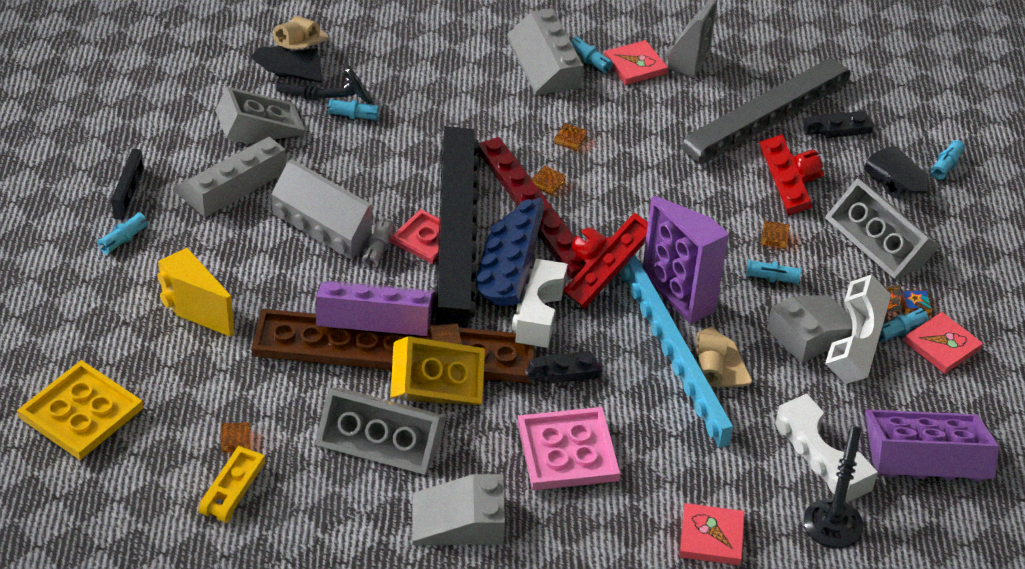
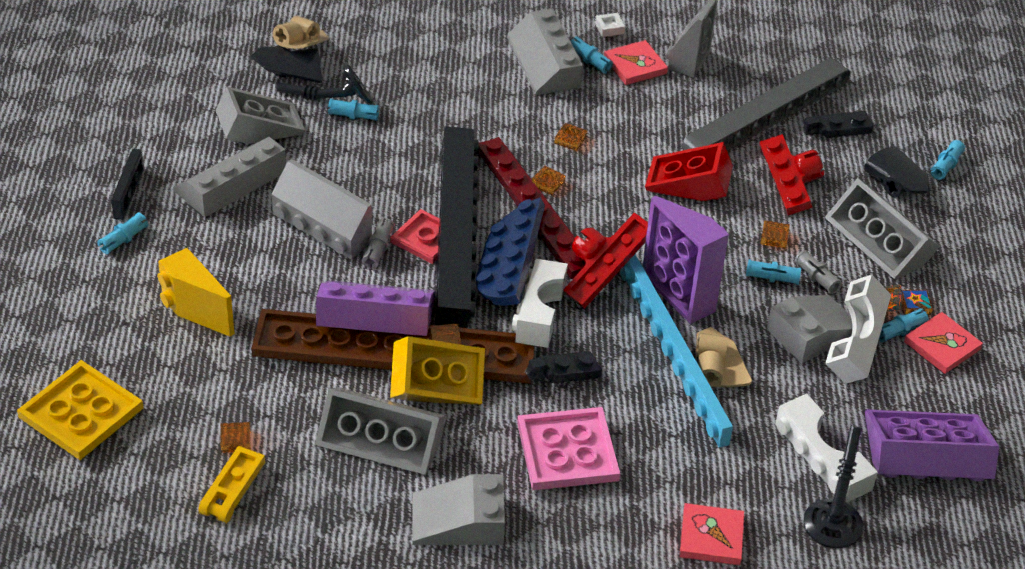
(609, 24): none -> white plate
(692, 173): none -> red slope
(818, 272): none -> light grey pin

